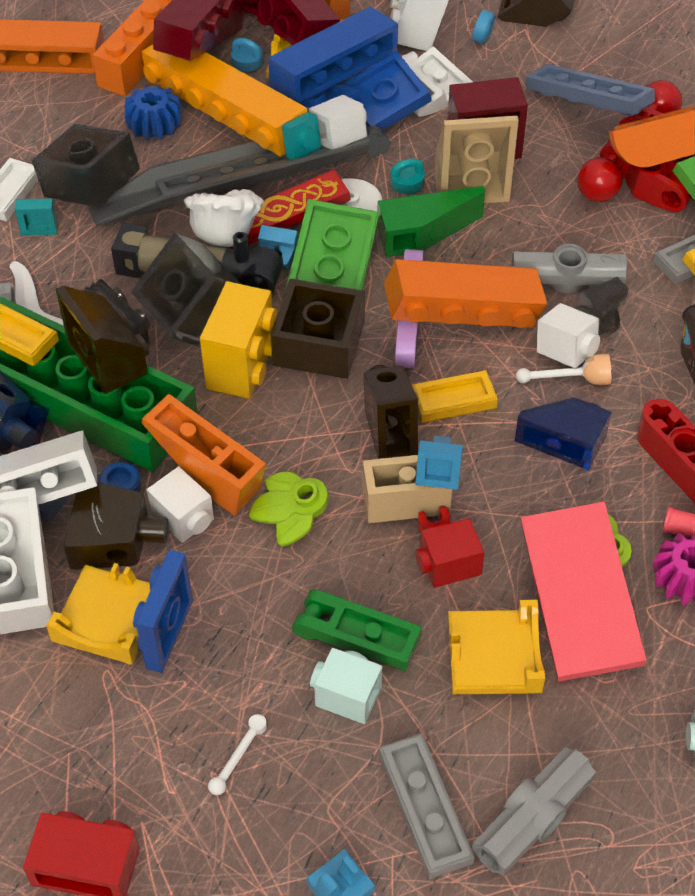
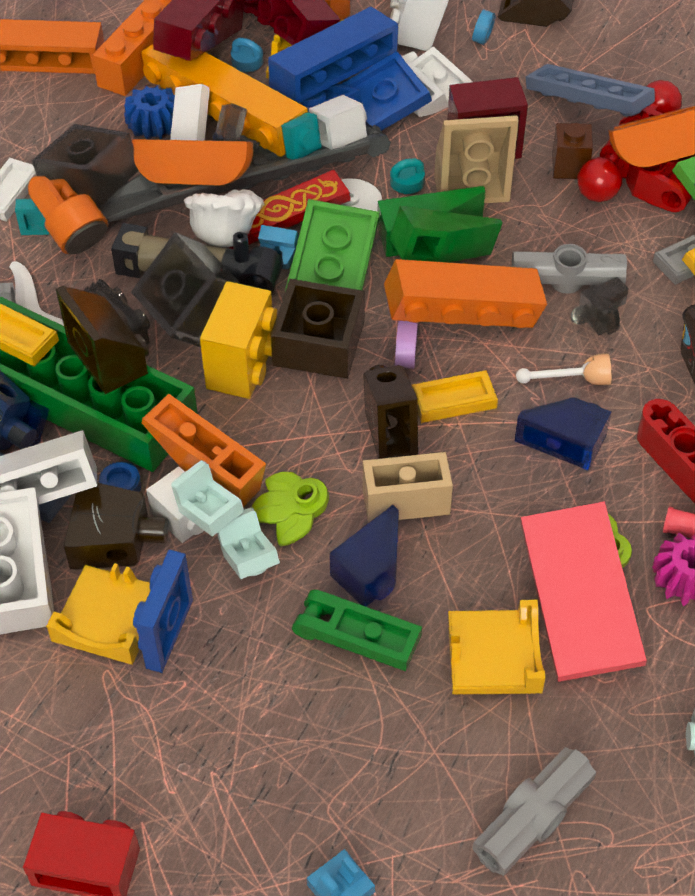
(70, 218): none -> orange piece
(190, 112): none -> white tile
(192, 161): none -> orange brick
(205, 500): none -> light aqua bracket
(231, 125): none -> clear smoke piece
(246, 545): none -> light aqua bracket
(257, 726): white hinge -> none
(347, 684): light aqua brick -> none
(368, 559): none -> clear blue slope
(426, 806): light grey tile -> none
(439, 463): dark azure tile -> none
(442, 235): none -> green slope
(448, 549): red brick -> none
(568, 335): white brick -> none
(571, 149): none -> reddish brown brick

